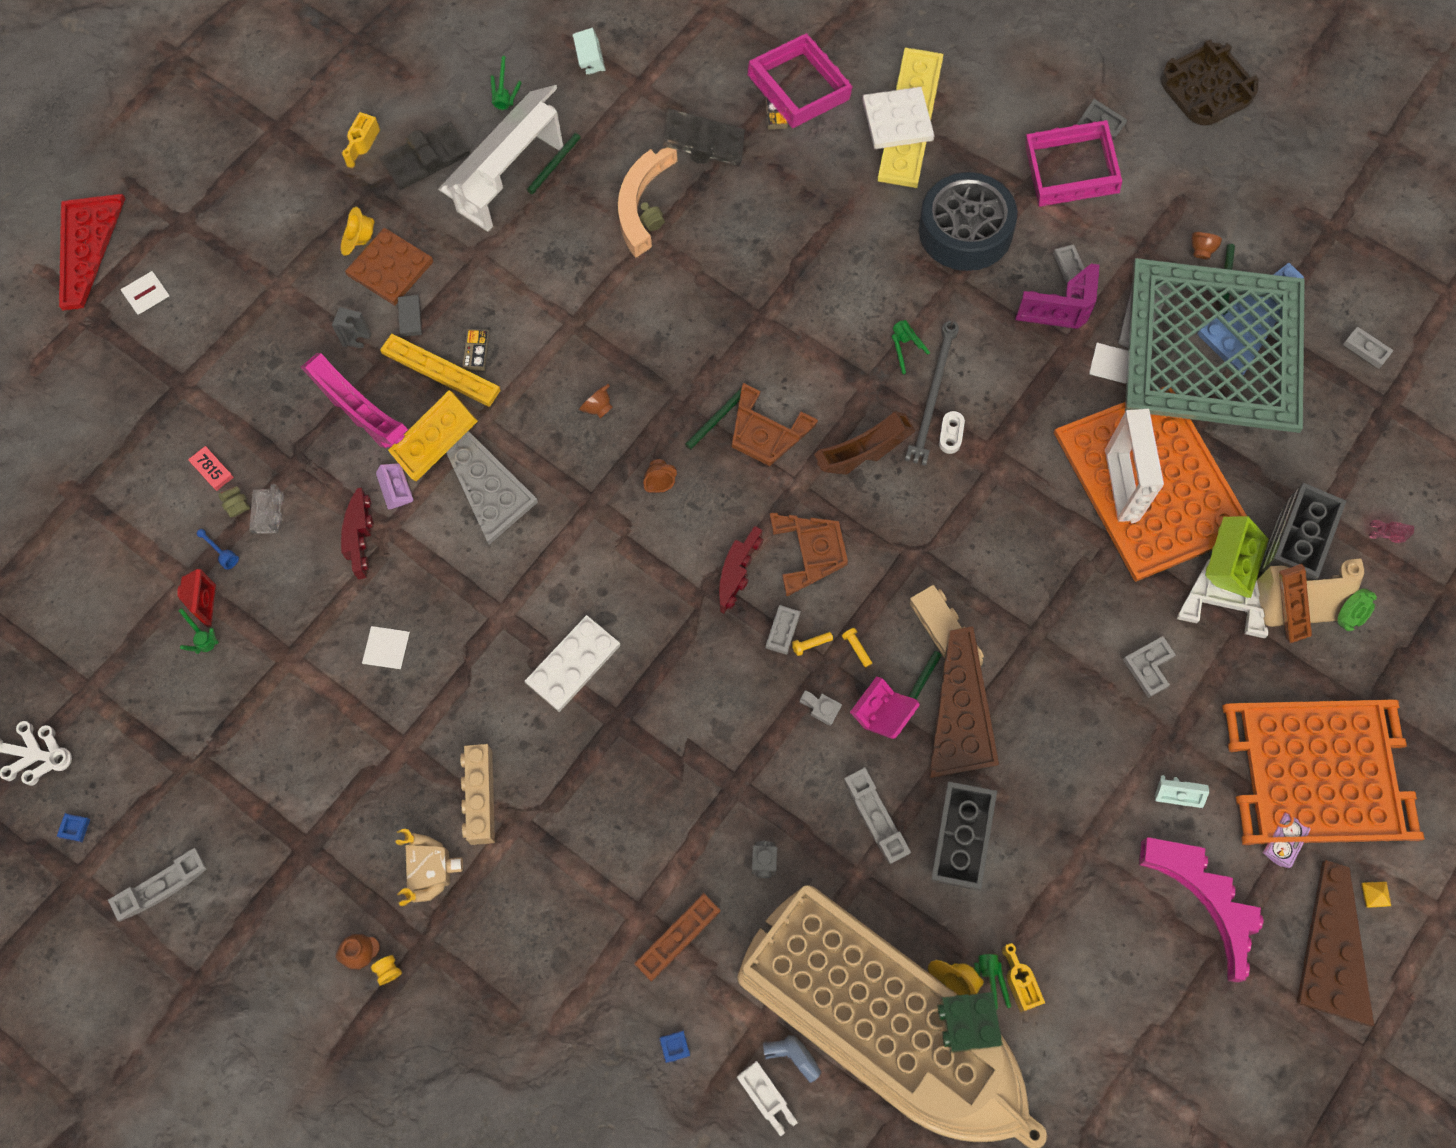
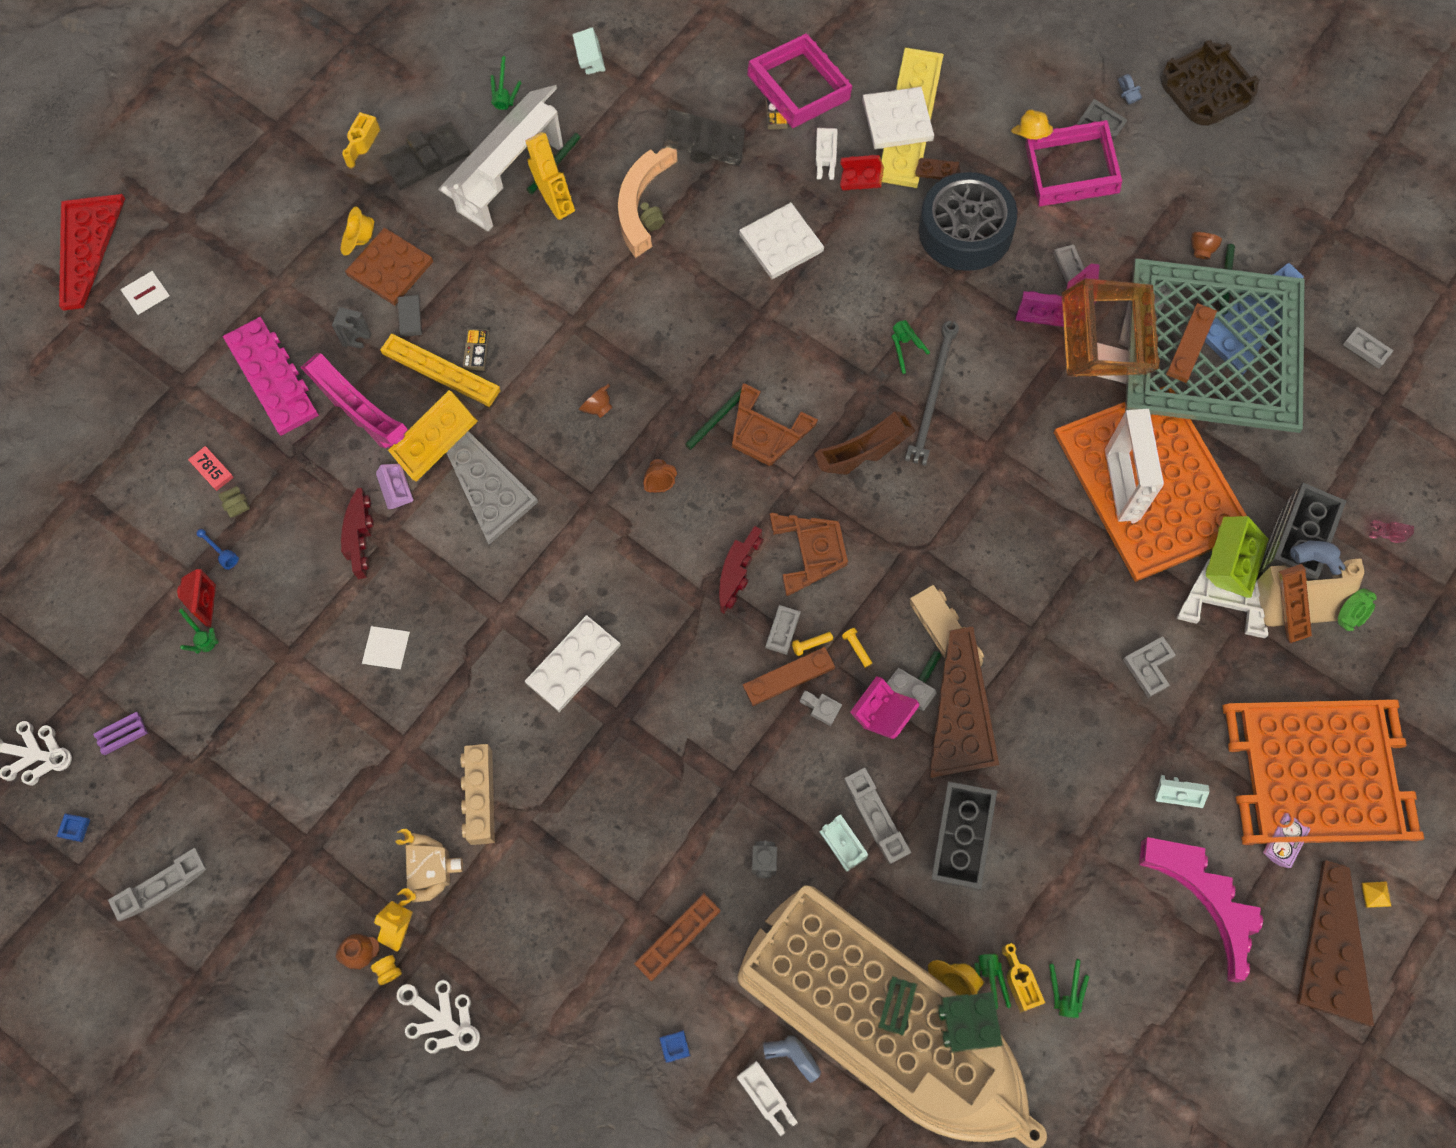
(116, 726): none -> medium lavender tile
(265, 510): clear bracket -> none
(271, 375): none -> dark pink plate
(394, 924): none -> yellow bracket
(441, 1019): none -> white plant
(548, 179): none -> yellow slope
(781, 240): none -> white plate
(788, 676): none -> dark orange plate
(826, 151): none -> white hinge
(843, 843): none -> light aqua hinge
(861, 172): none -> red bracket
(903, 984): none -> dark green tile
(909, 686): none -> light grey plate
(936, 168): none -> reddish brown bracket
(950, 433): white plate -> none
(1033, 125): none -> yellow piece
(1069, 1005): none -> green plant
(1081, 327): none -> clear orange windscreen
(1131, 92): none -> sand blue piece
(1191, 343): none -> dark orange plate
(1321, 552): none -> sand blue arm

